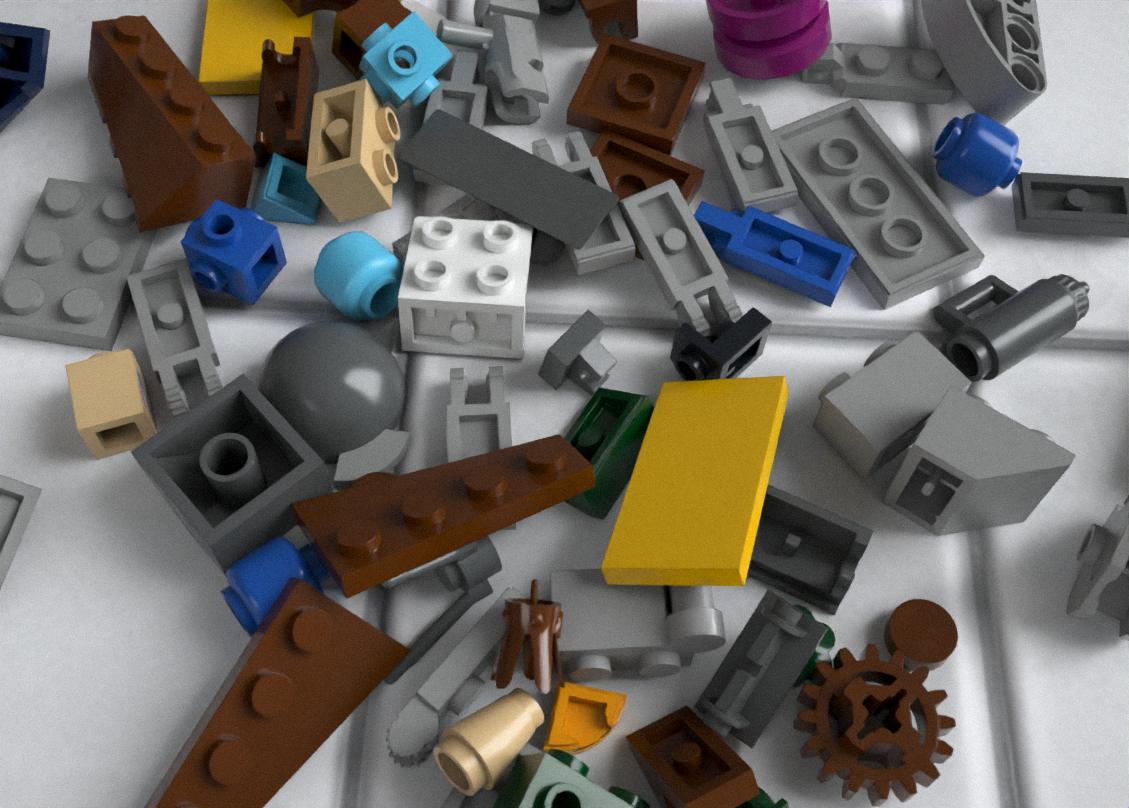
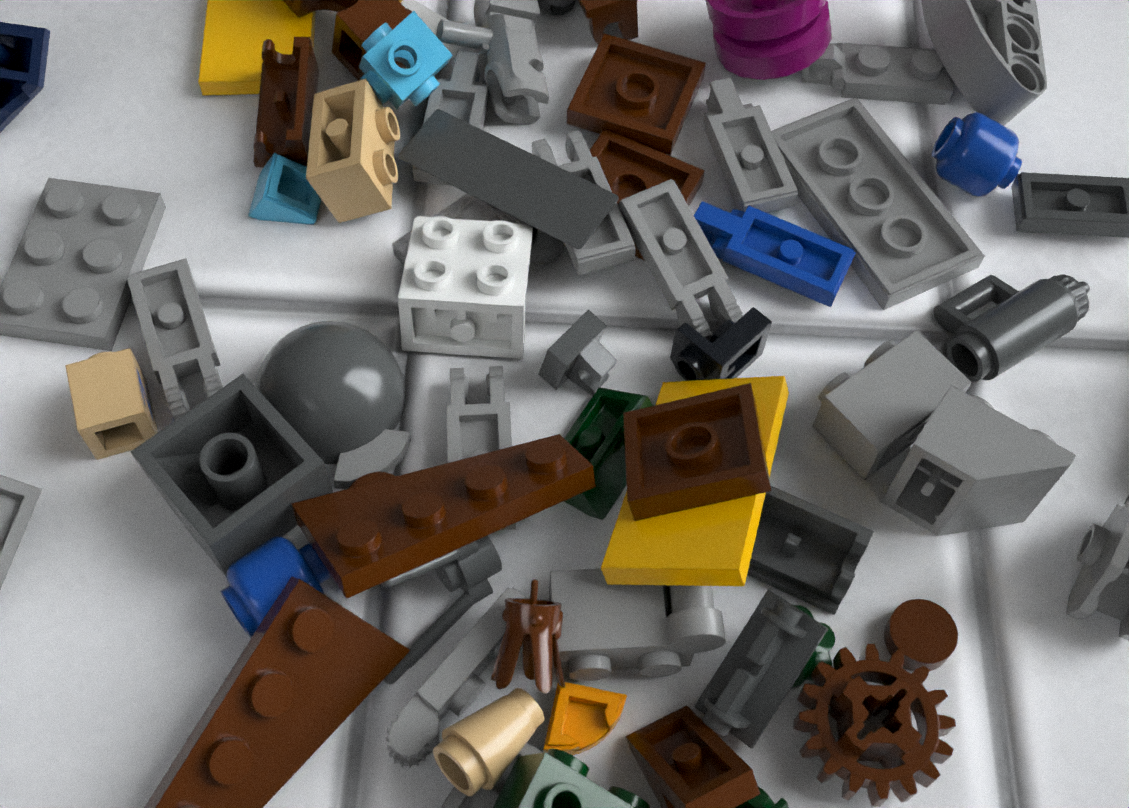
(163, 127): reddish brown wedge -> none
(233, 251): blue brick -> none
(359, 276): medium azure head -> none
(694, 452): none -> reddish brown tile

